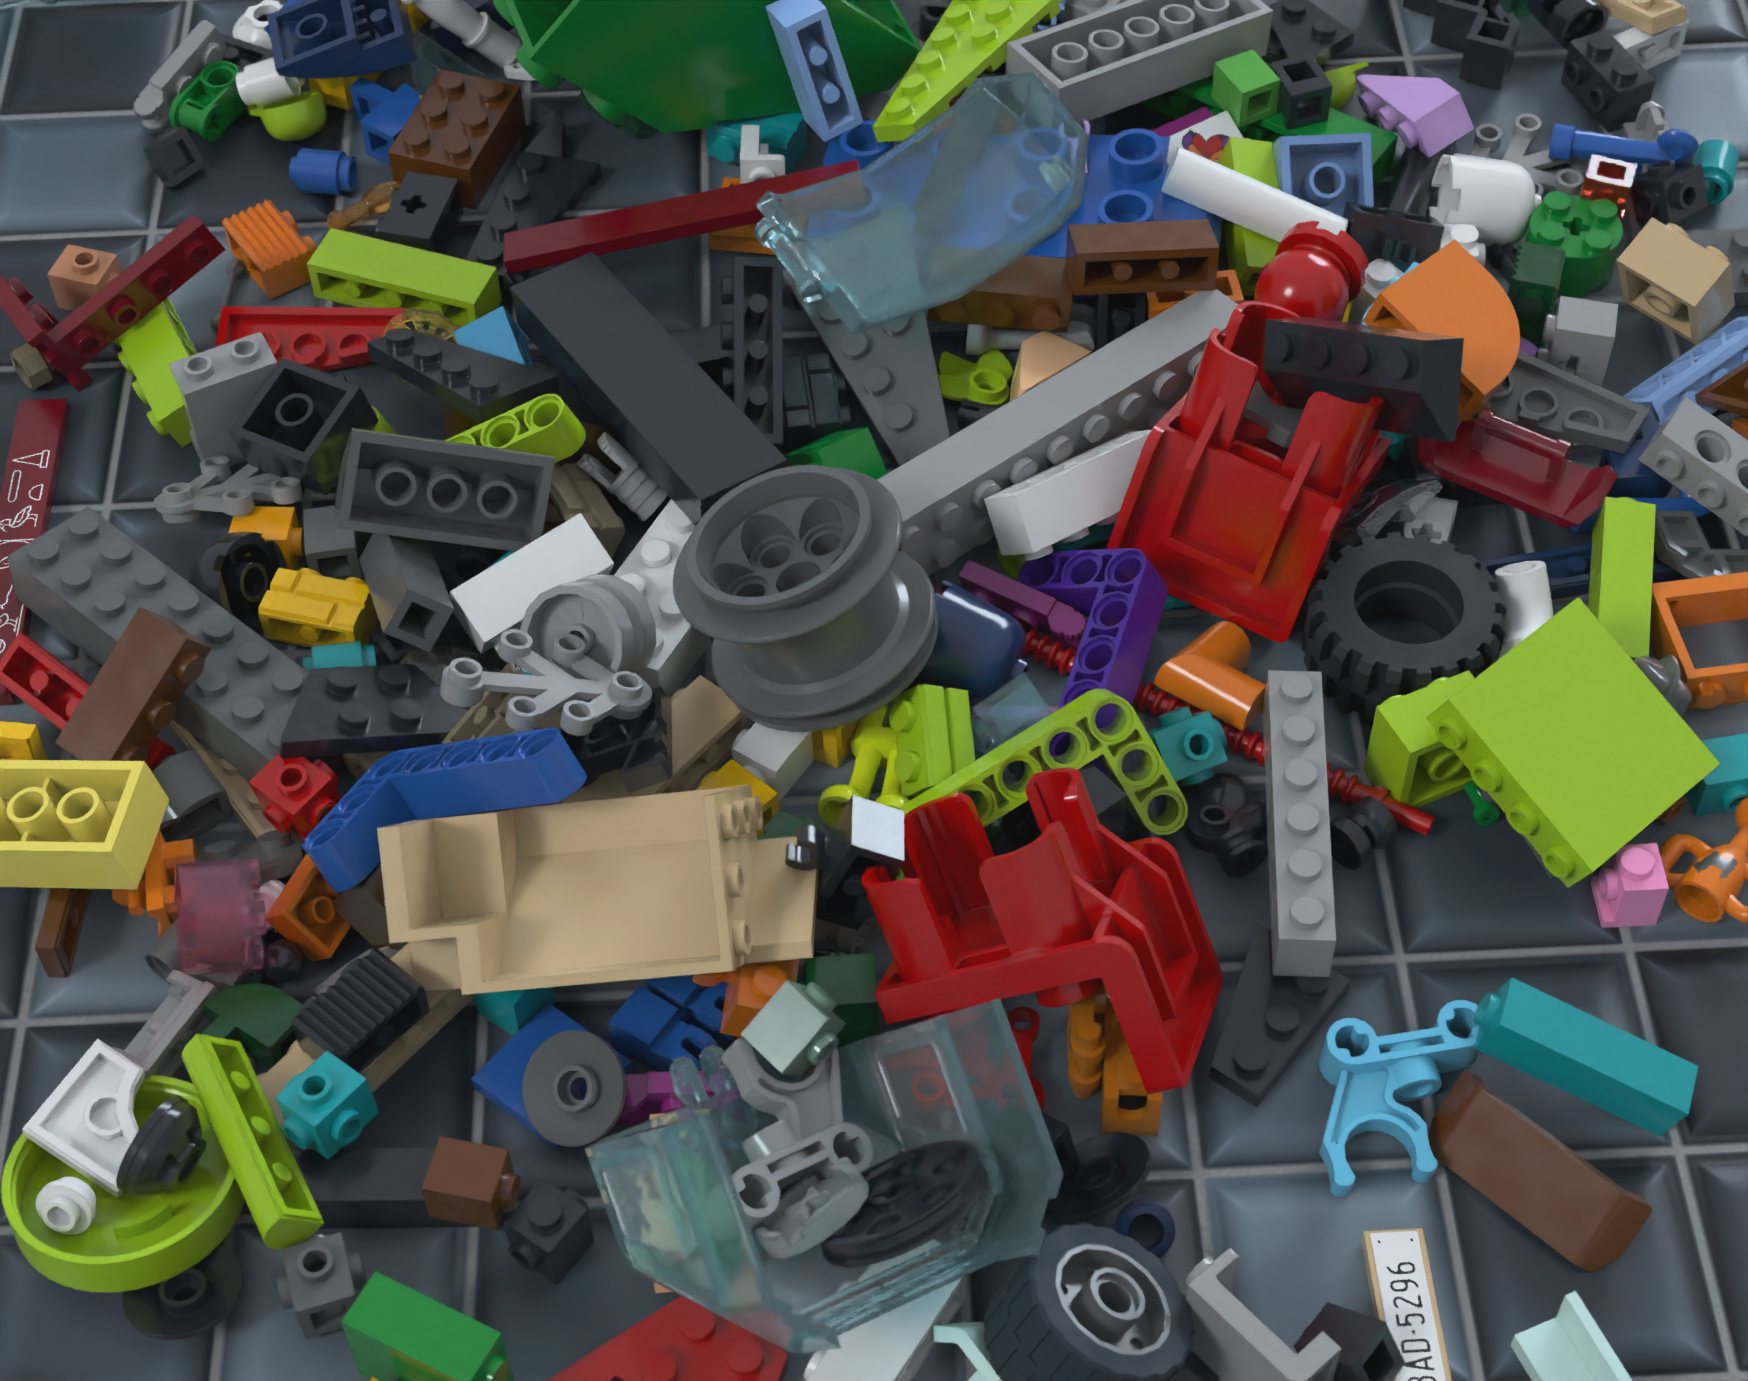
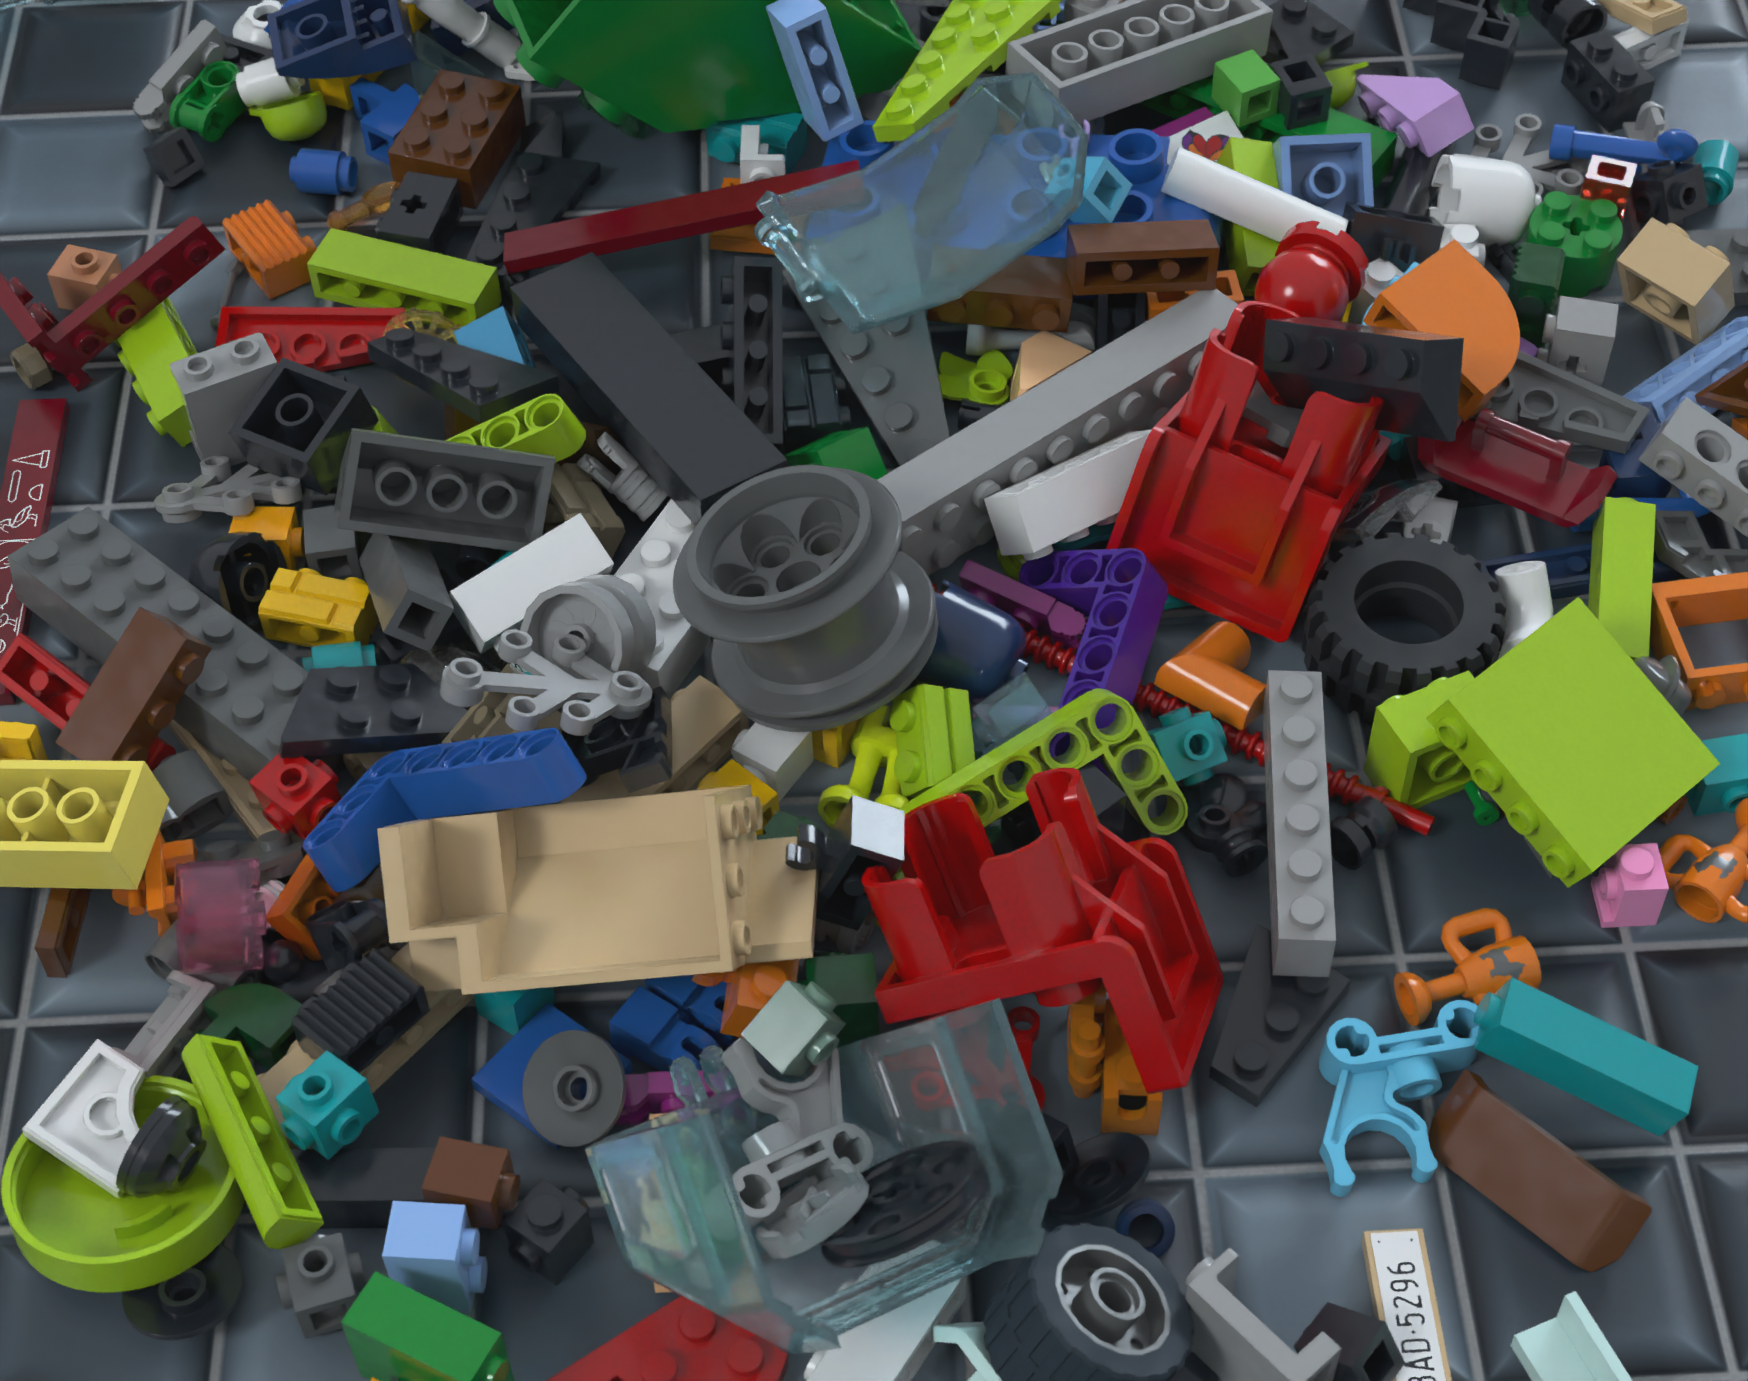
(66, 1205): white plate -> none
(348, 931): none -> black piece
(435, 1252): none -> light blue brick
(1103, 192): none -> medium azure brick
(1476, 971): none -> orange piece

